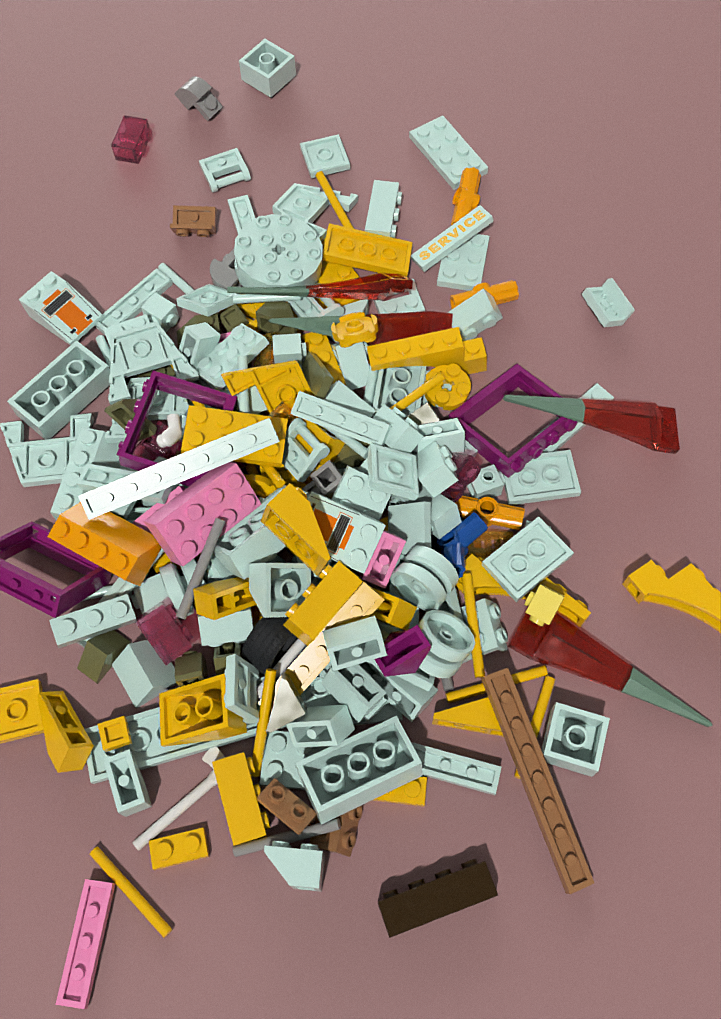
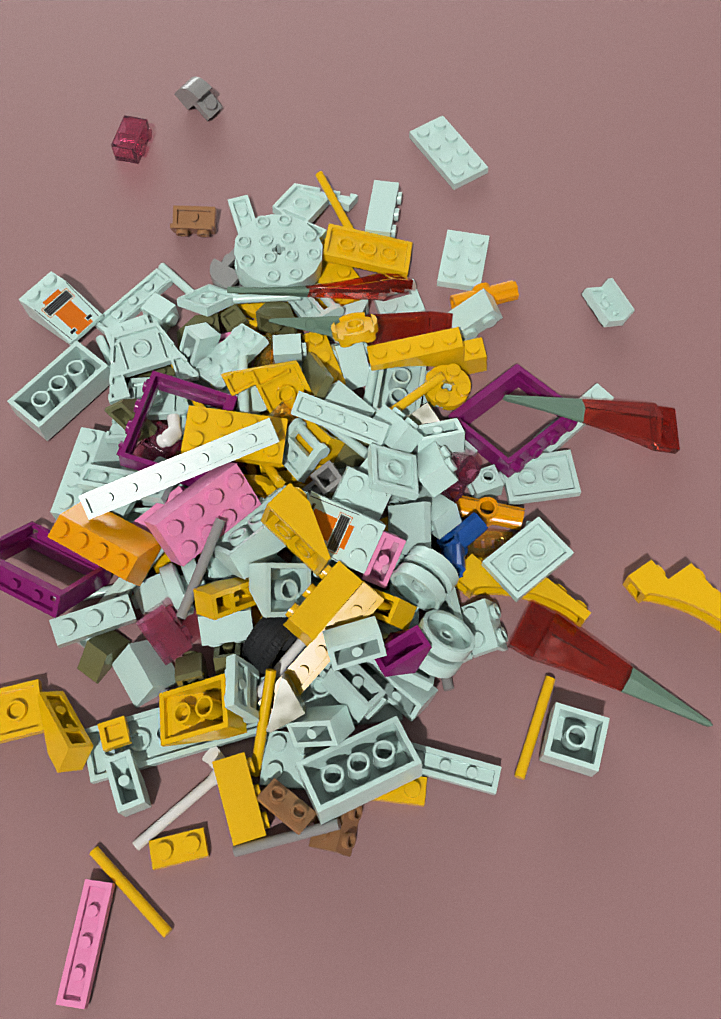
(42, 460): light aqua wing -> none
(224, 164): light aqua plate -> none
(267, 67): light aqua brick -> none
(299, 867): light aqua slope -> none
(325, 155): light aqua plate -> none
(436, 898): dark brown brick -> none
(452, 238): light aqua tile -> none
(466, 195): light orange piece -> none
(472, 620): yellow bar -> none
(472, 716): yellow slope -> none
(479, 688): yellow bar -> none
(537, 781): medium nougat plate -> none
(543, 605): light yellow brick -> none

